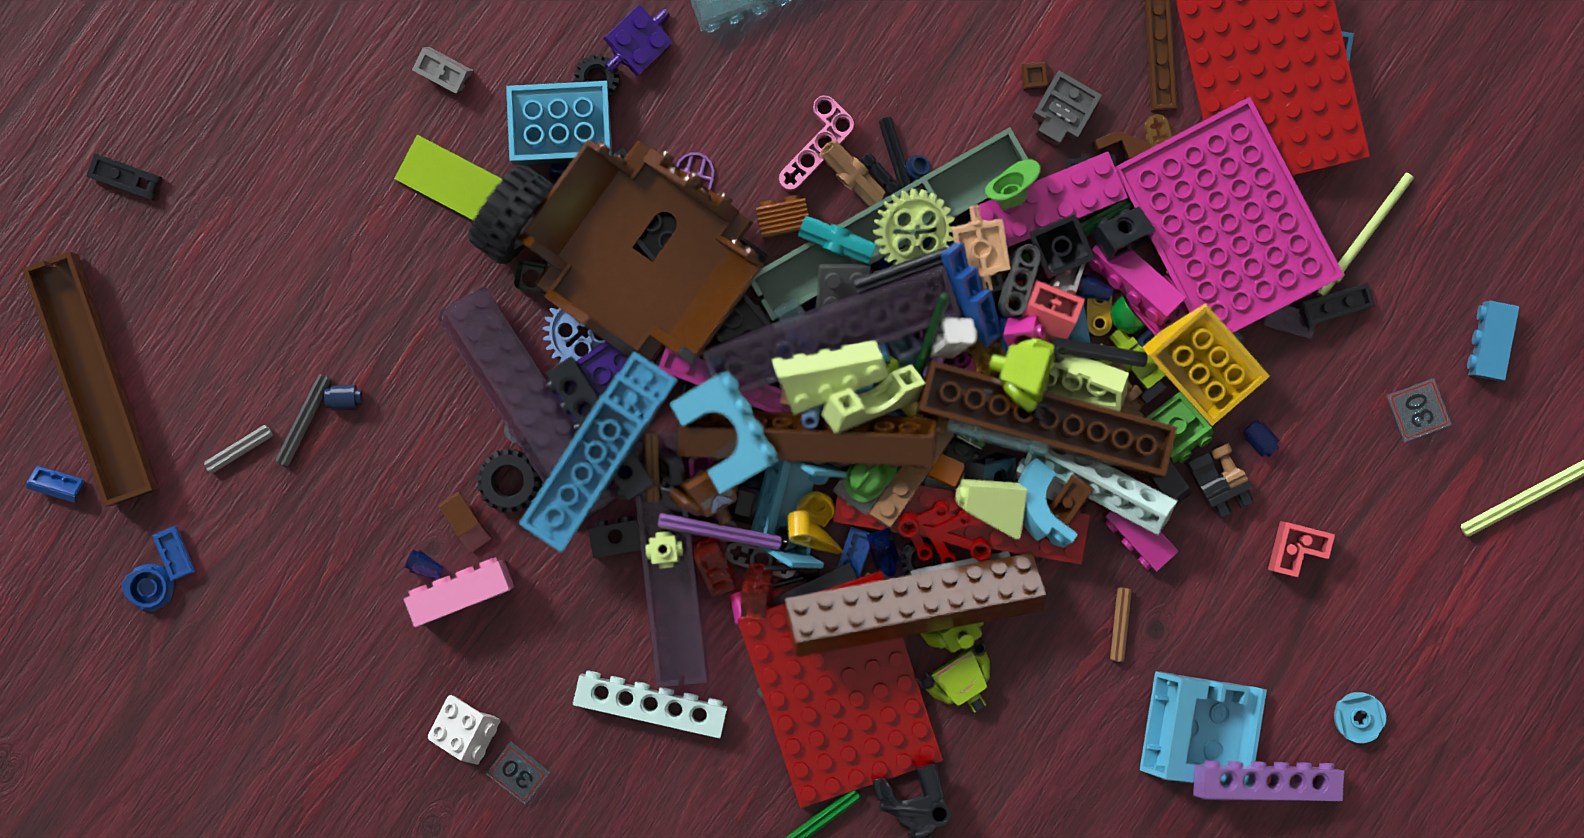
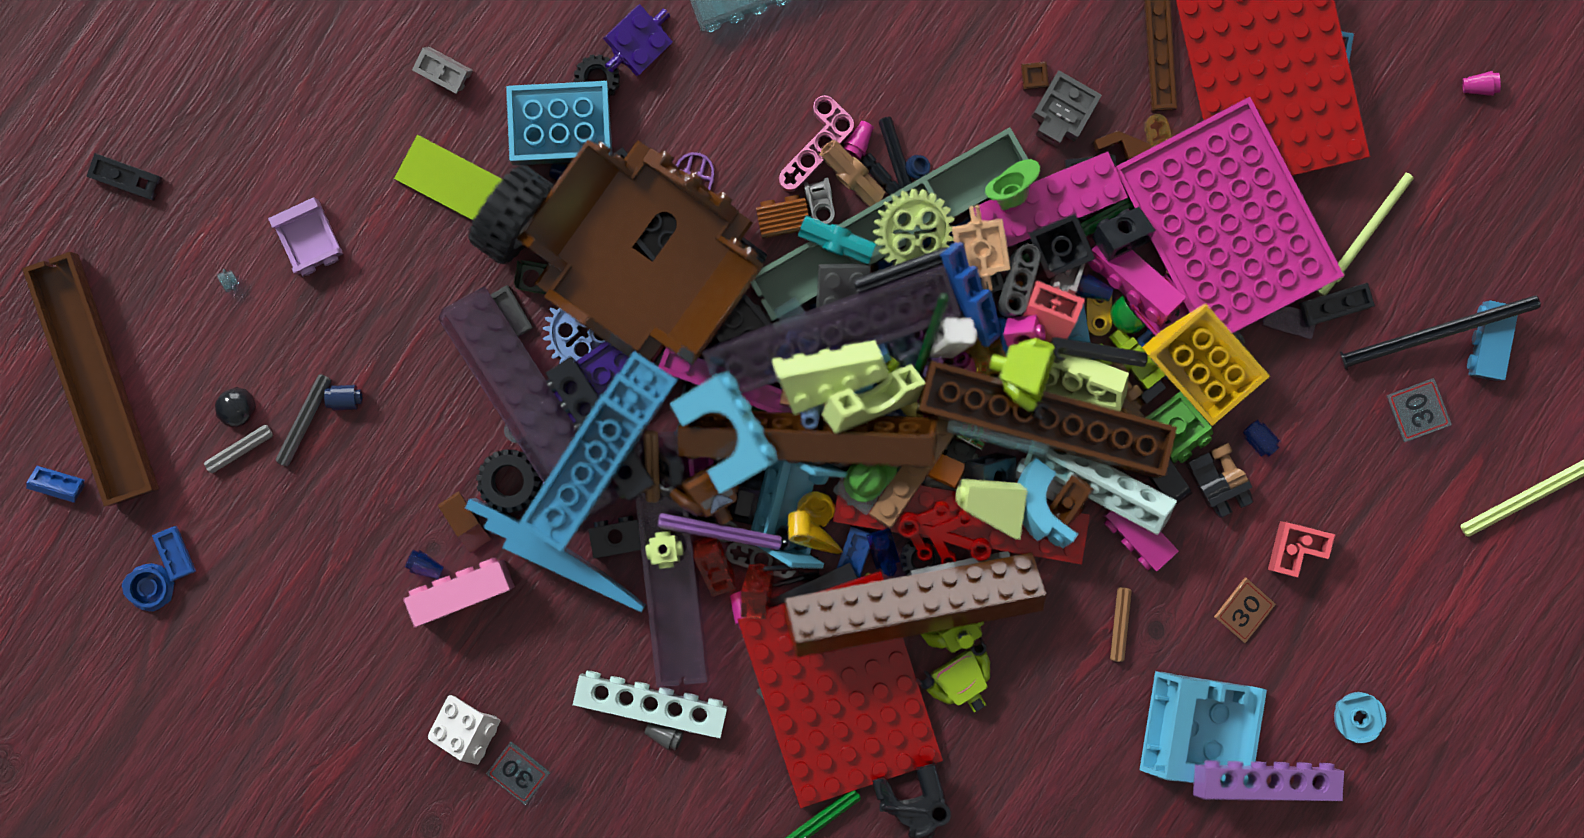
(228, 280): none -> clear light blue plate
(235, 407): none -> black hair
(306, 236): none -> lavender panel
(512, 310): none -> dark grey tile
(565, 563): none -> dark azure slope
(665, 736): none -> dark grey cone
(820, 197): none -> light grey piece
(858, 141): none -> dark pink cone
(1245, 610): none -> nougat piece
(1440, 331): none -> black axle
(1482, 84): none -> dark pink cone

